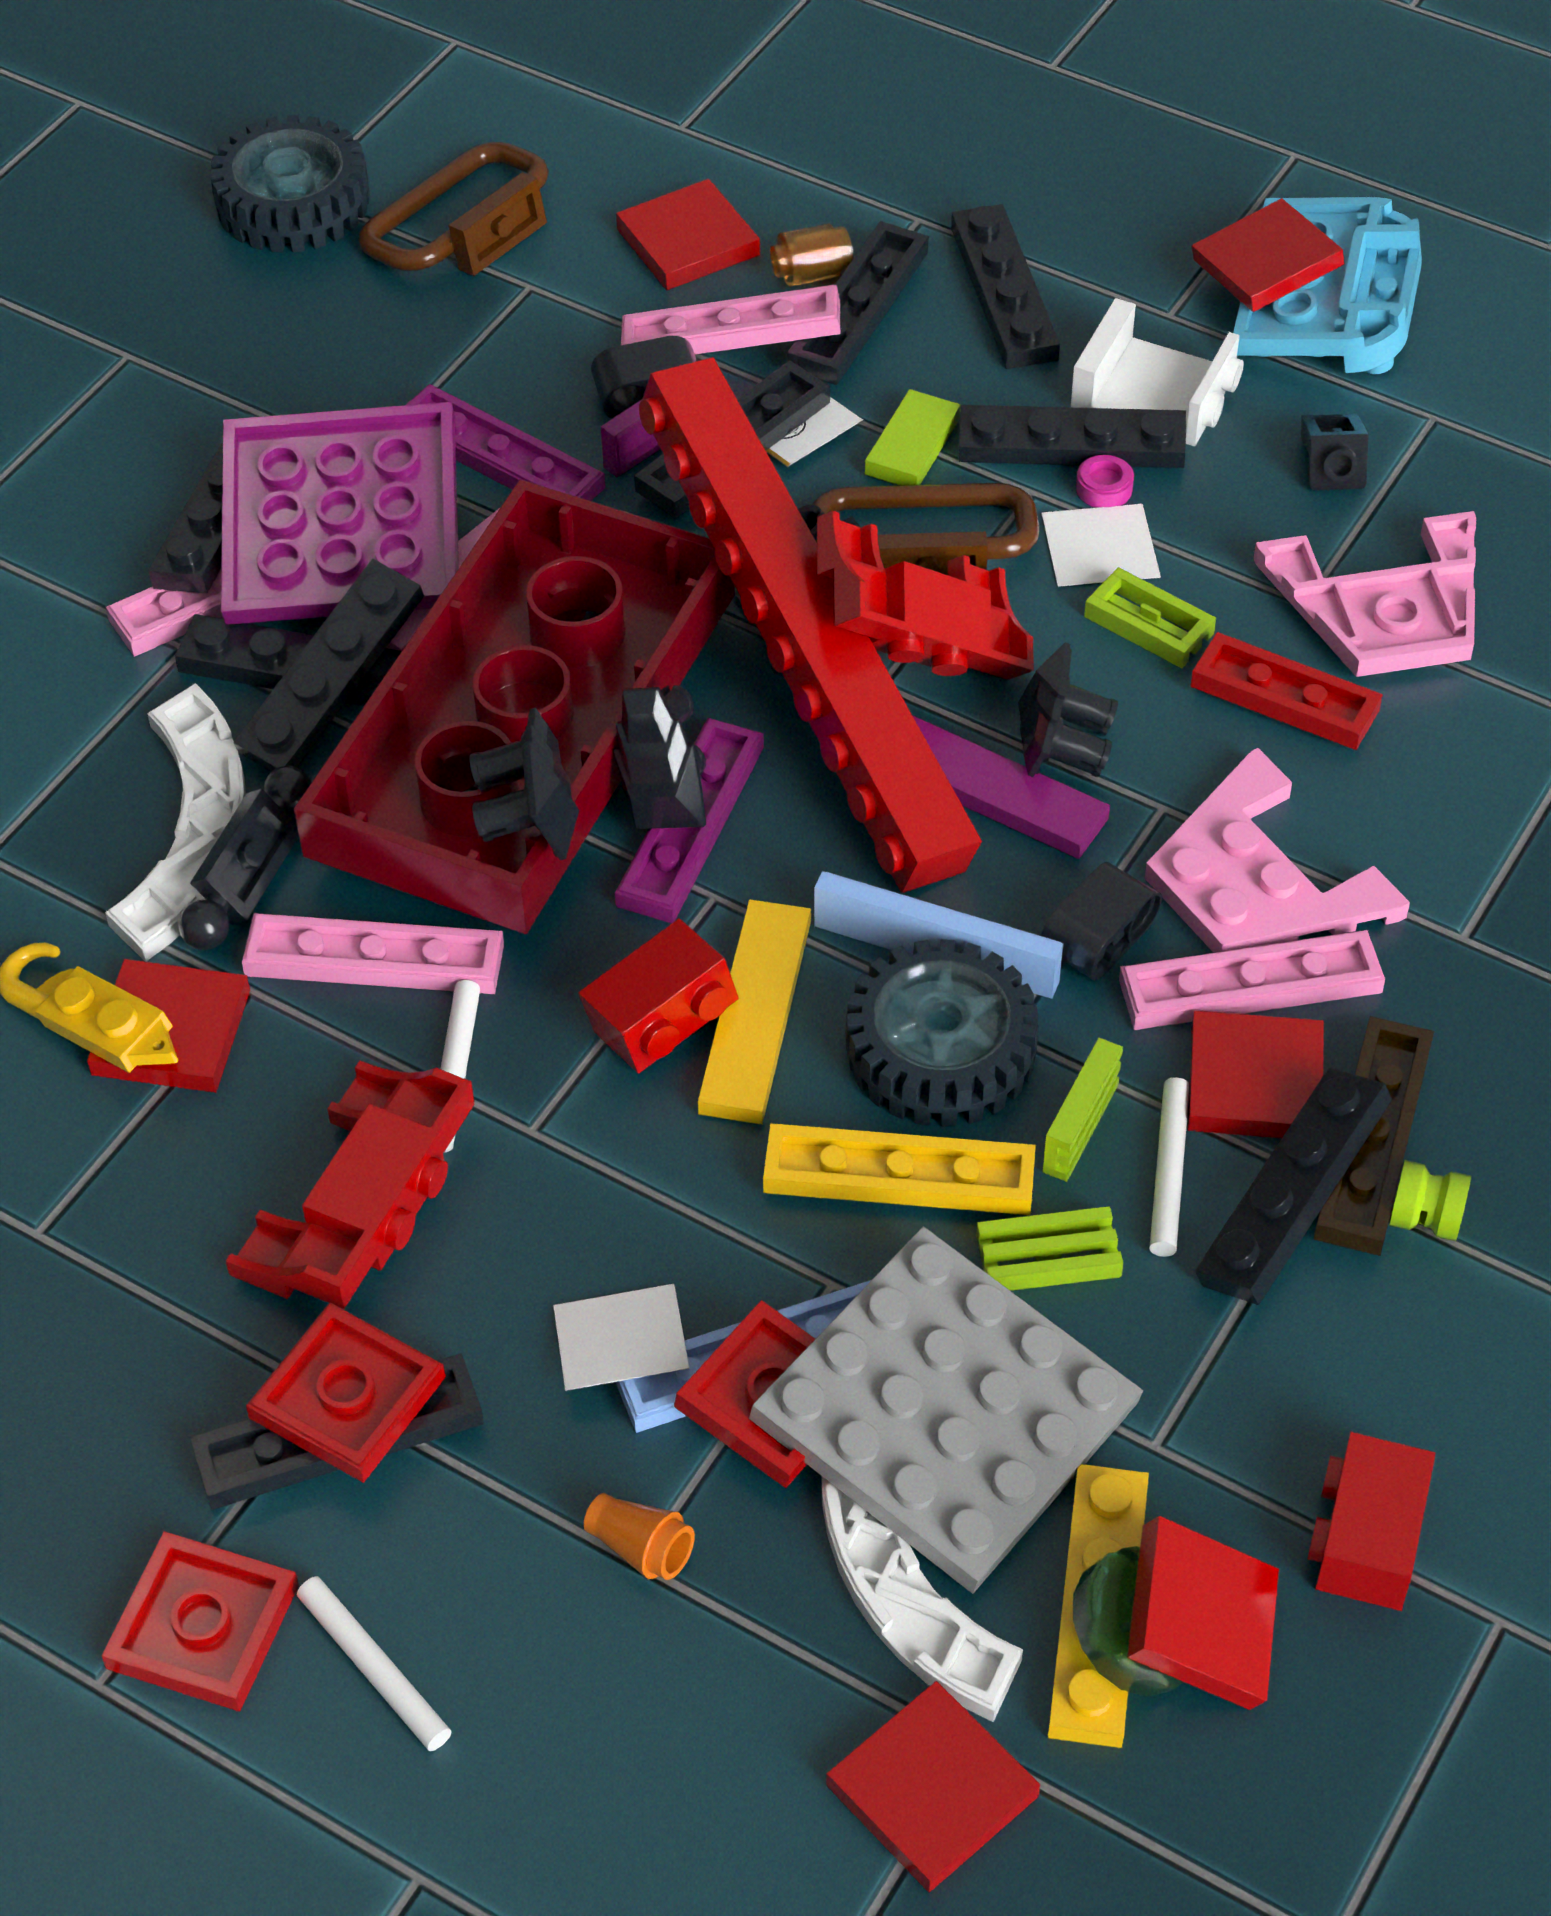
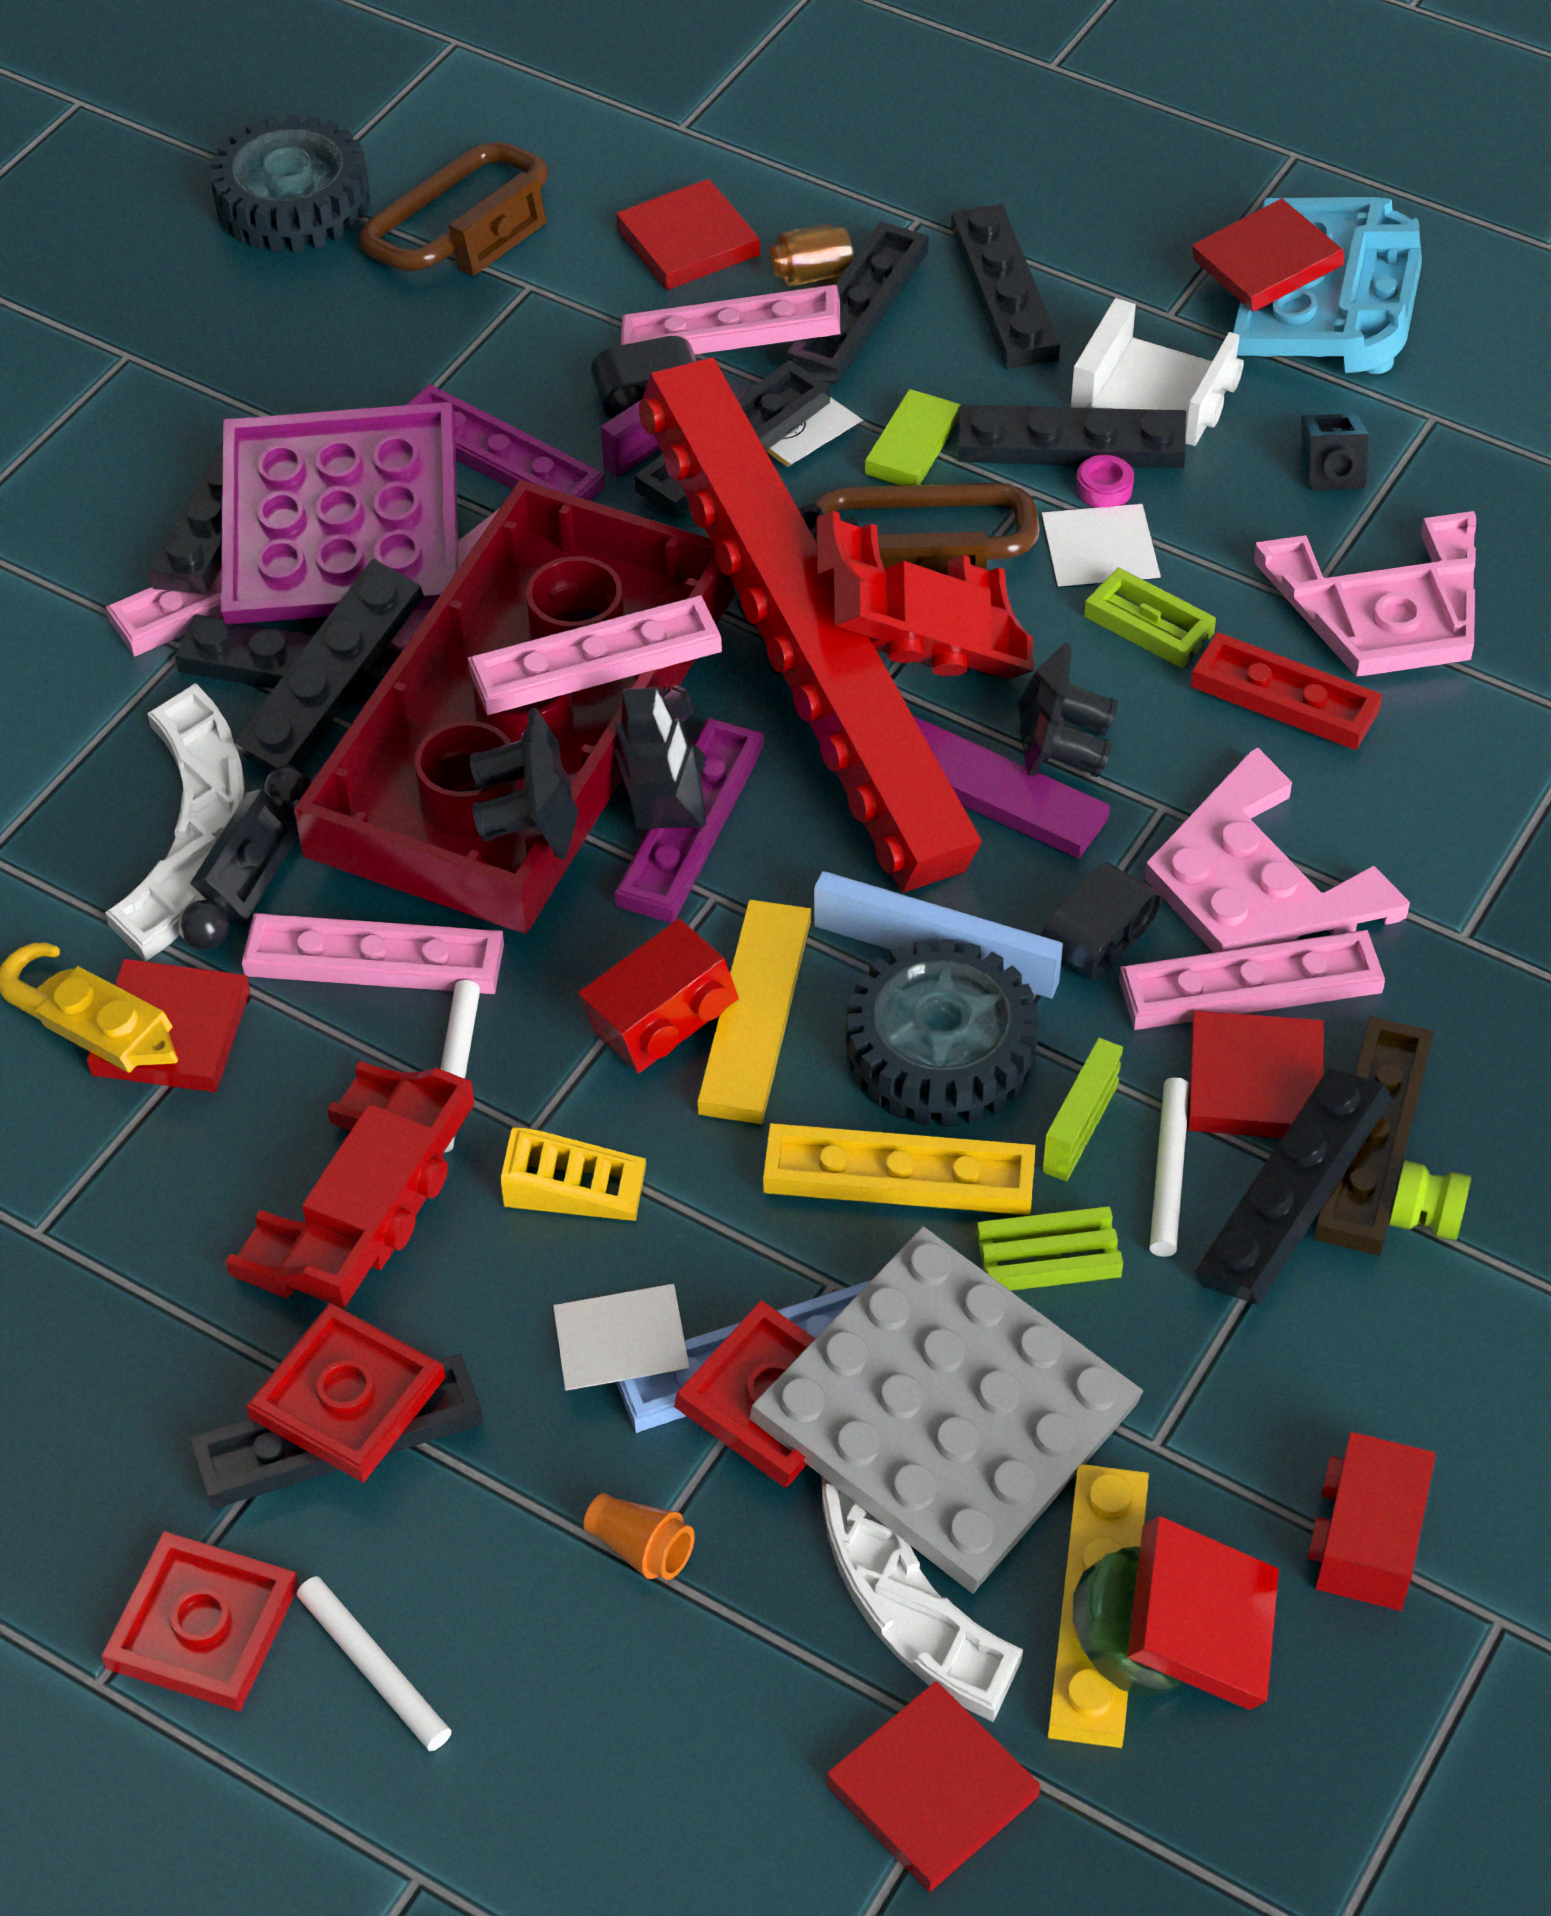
(553, 1152): none -> yellow slope
(594, 654): none -> bright pink tile

